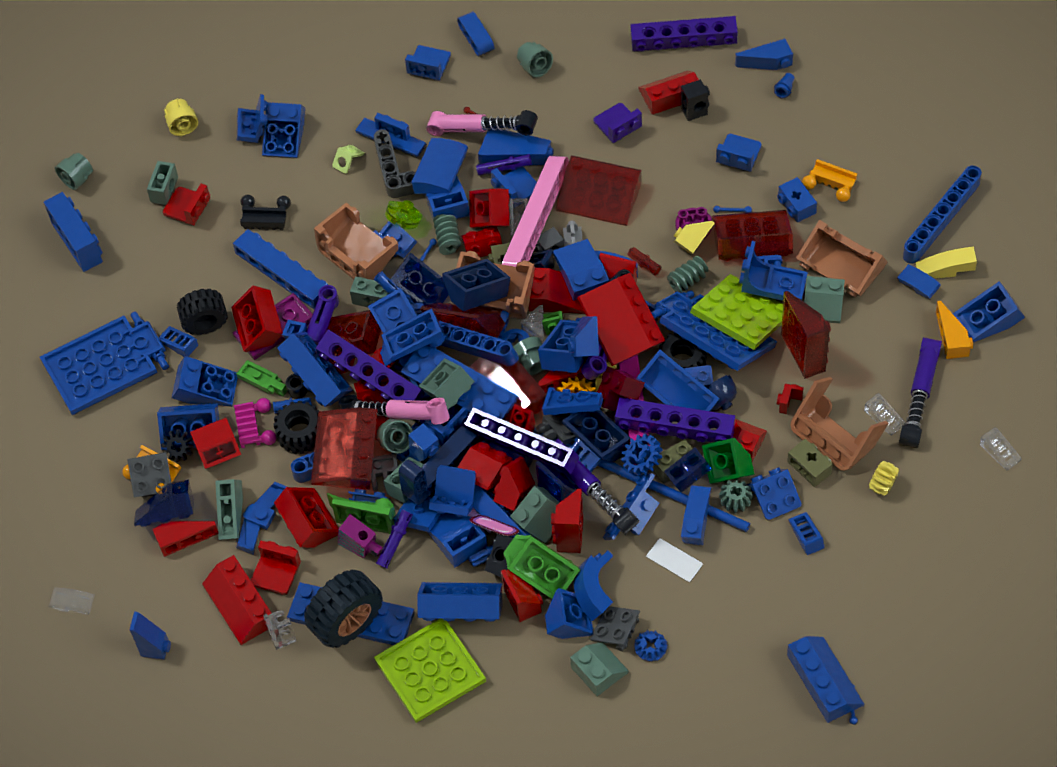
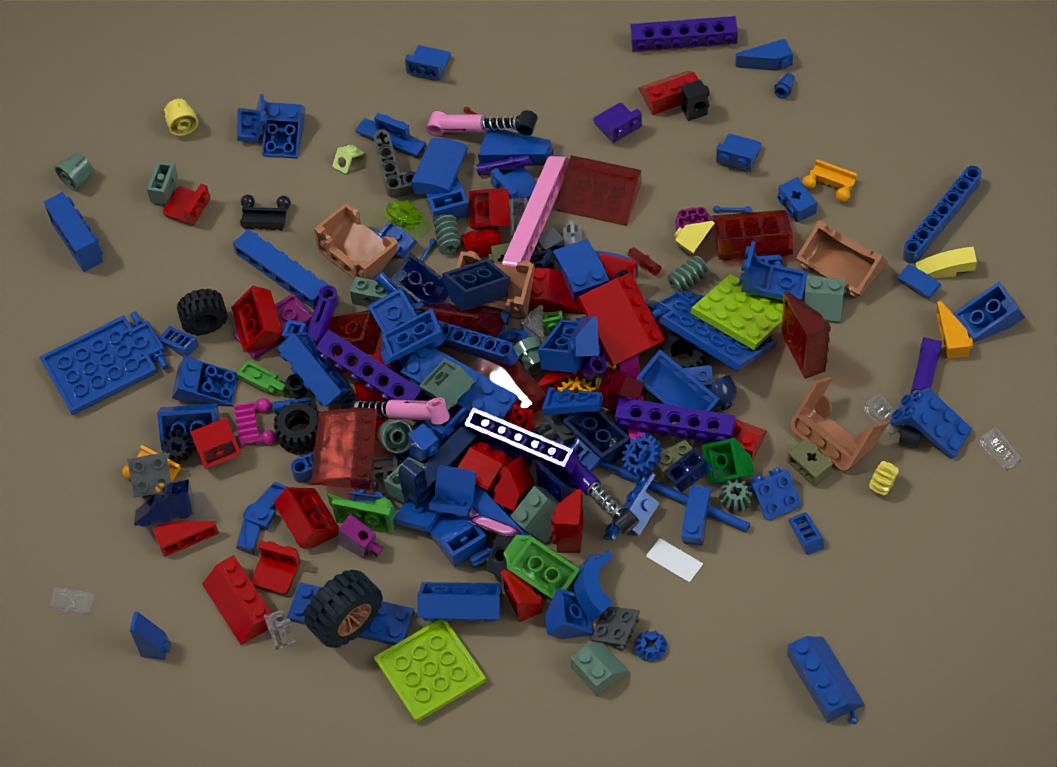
(229, 508): sand green slope -> none
(396, 535): dark purple pin -> none
(475, 33): blue beam -> none
(535, 59): sand green piece -> none
(789, 392): red bracket -> none
(934, 419): none -> blue bracket

